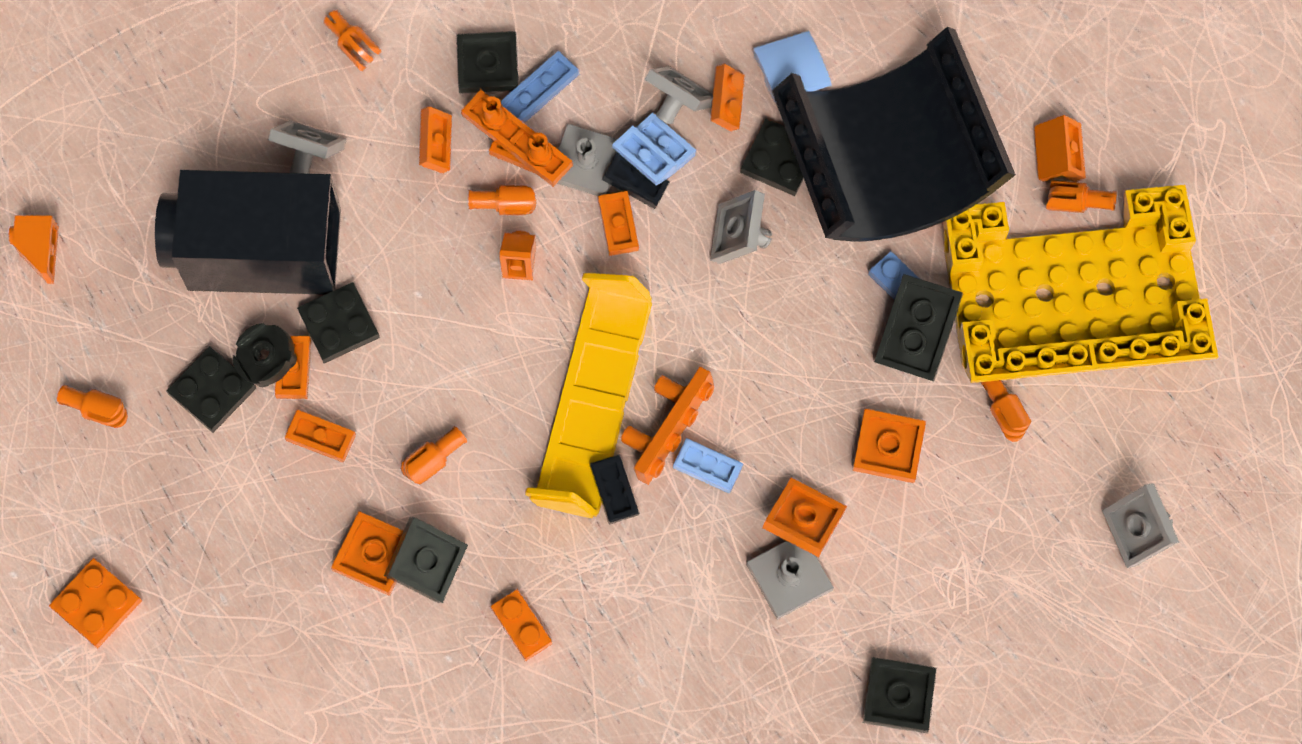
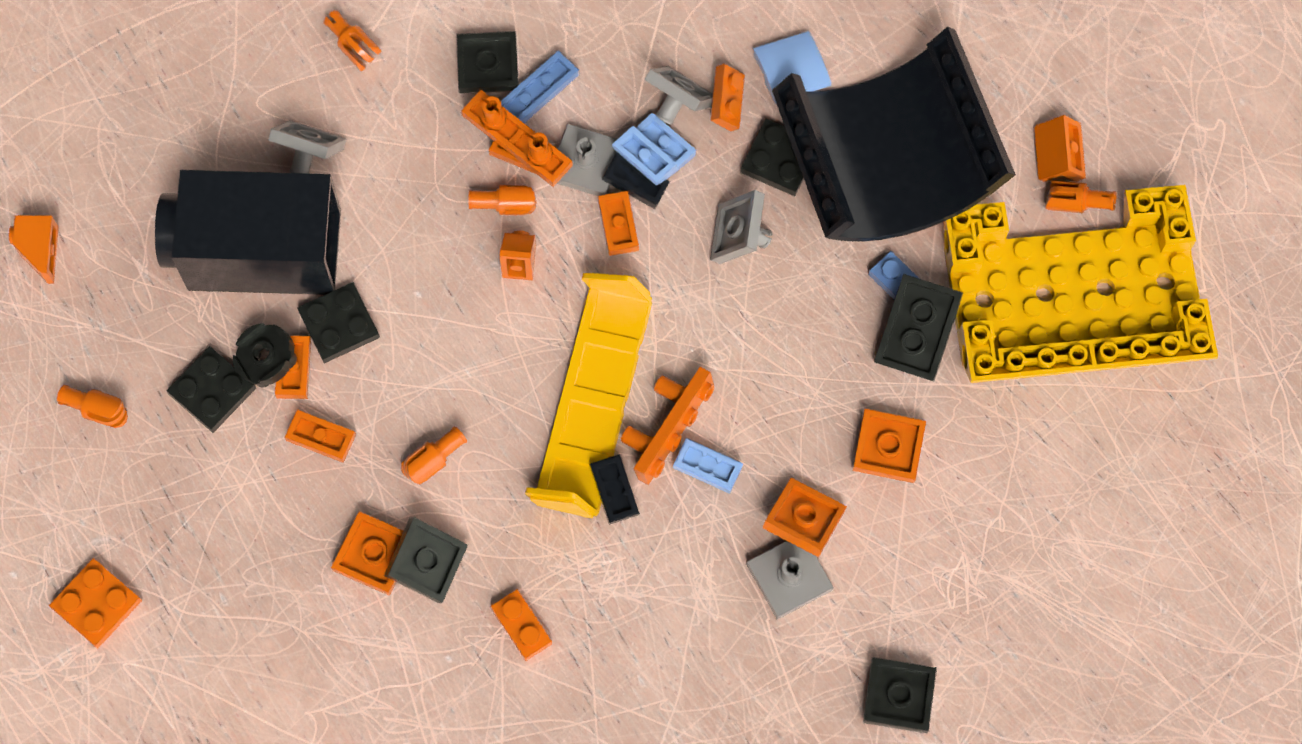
(435, 139): orange plate -> none
(1007, 410): orange arm -> none
(1140, 525): light grey tile -> none

